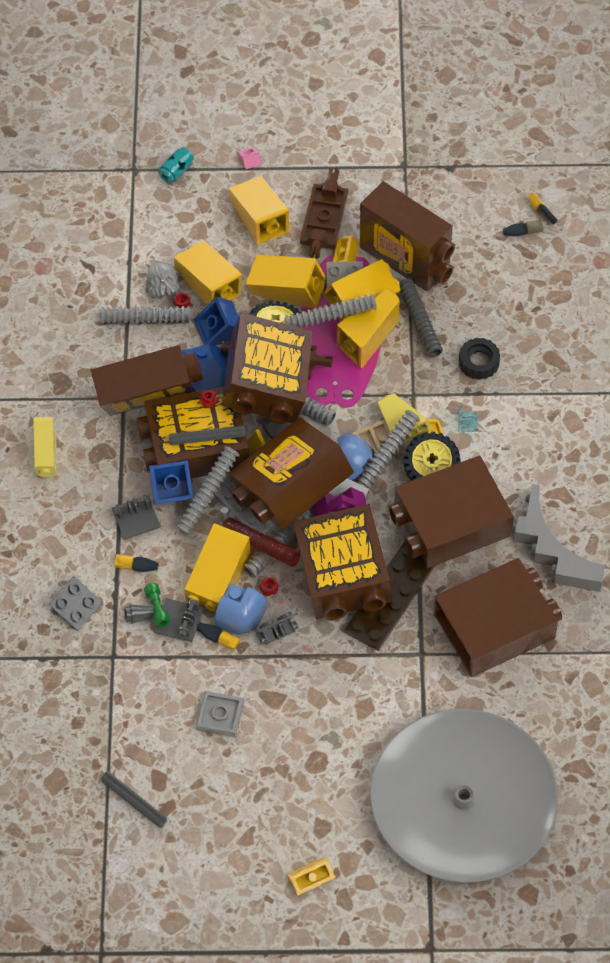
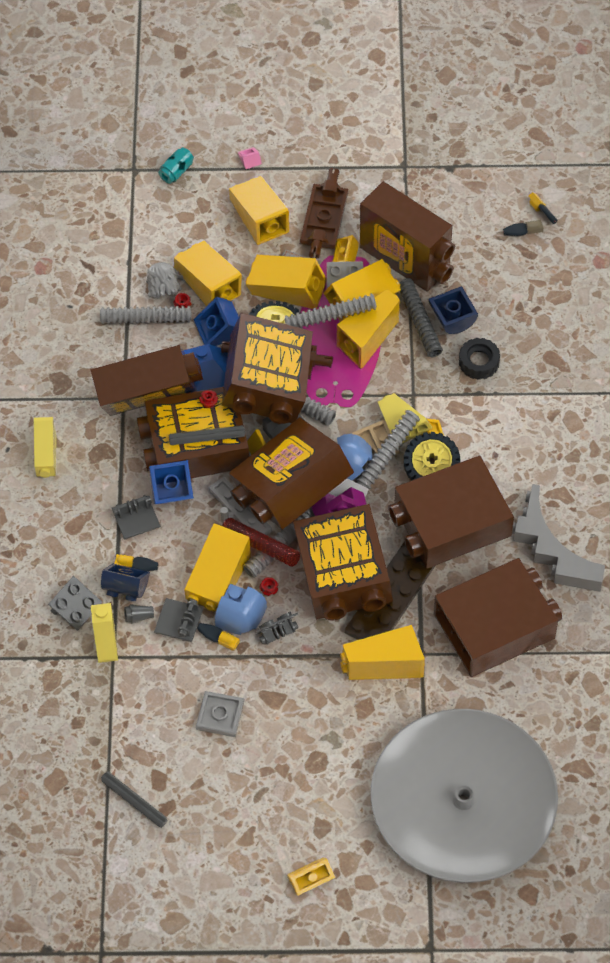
(104, 632): none -> light yellow slope
(124, 581): none -> dark blue brick
(161, 617): green piece -> none
(207, 490): light grey piece -> none
(384, 656): none -> yellow slope
(454, 310): none -> dark blue brick
(467, 421): clear light blue panel -> none

